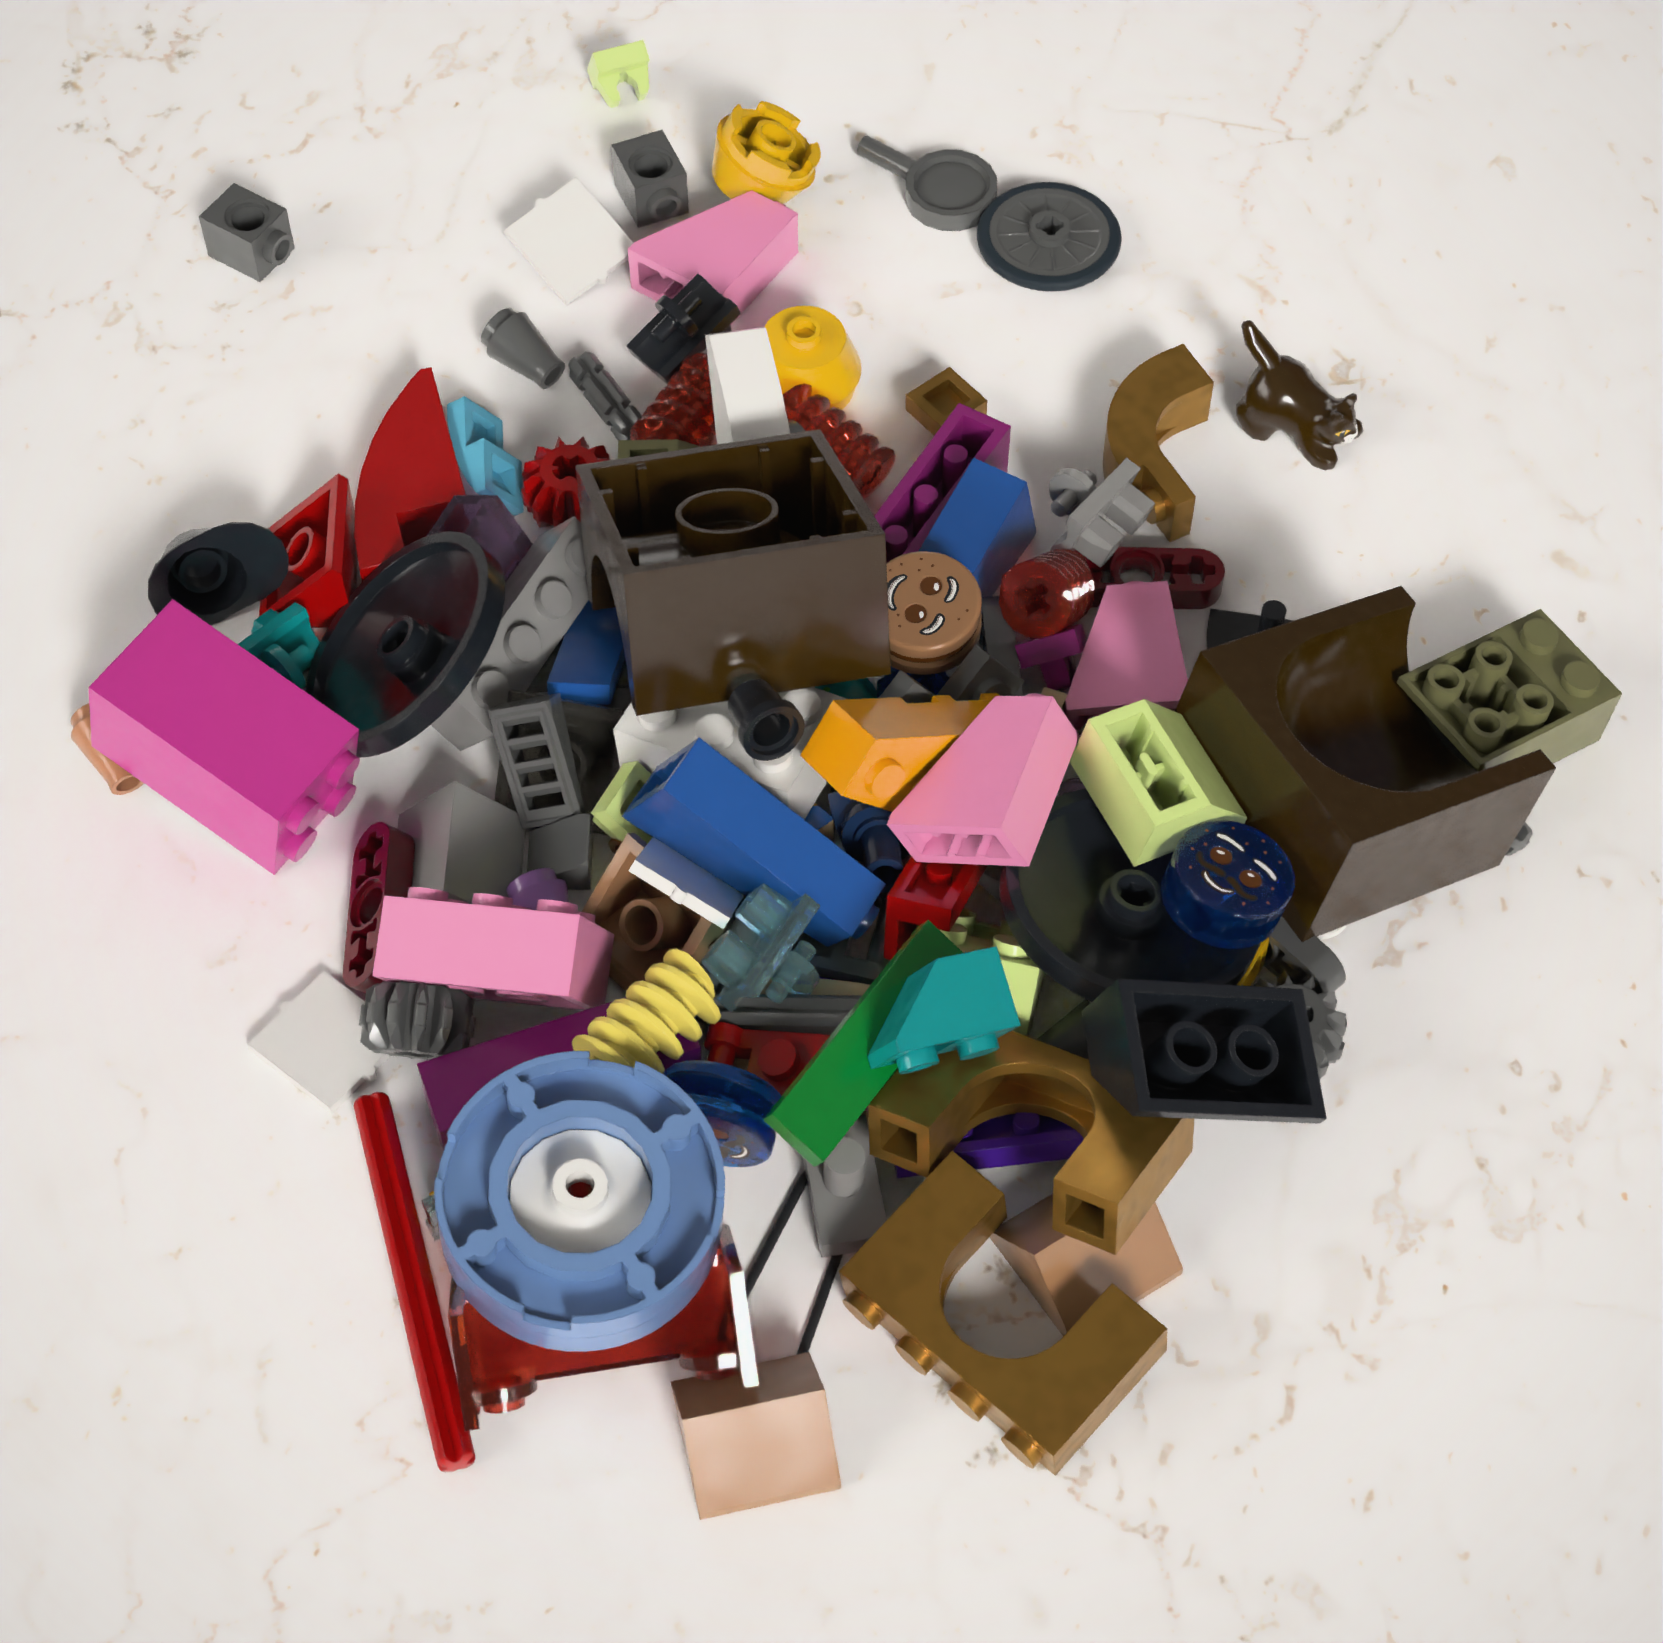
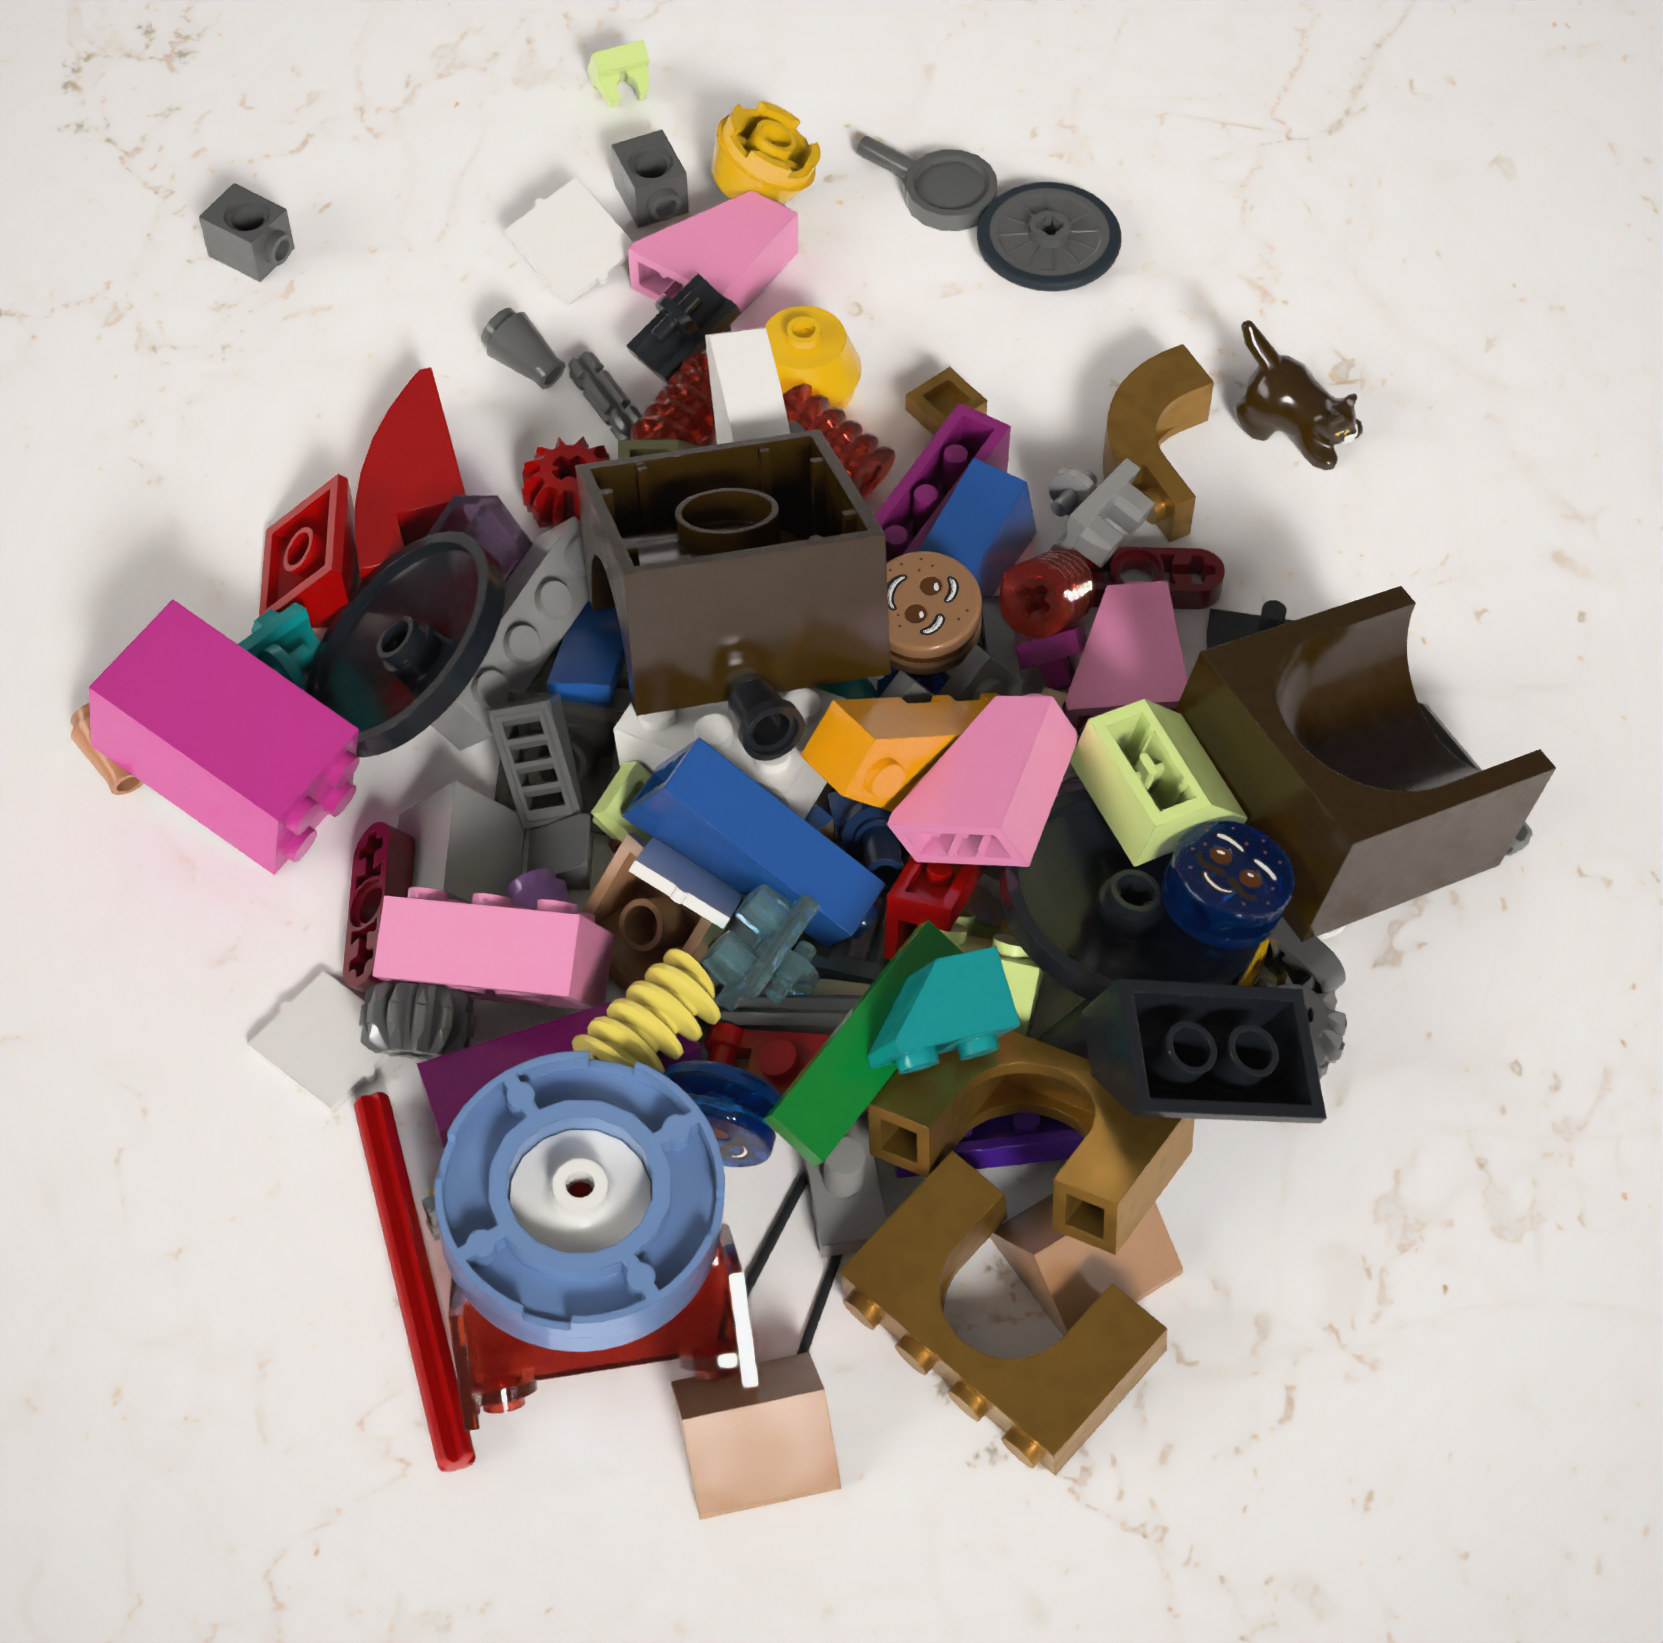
(219, 570): black piece -> none
(480, 453): medium azure slope -> none
(1515, 694): olive slope -> none

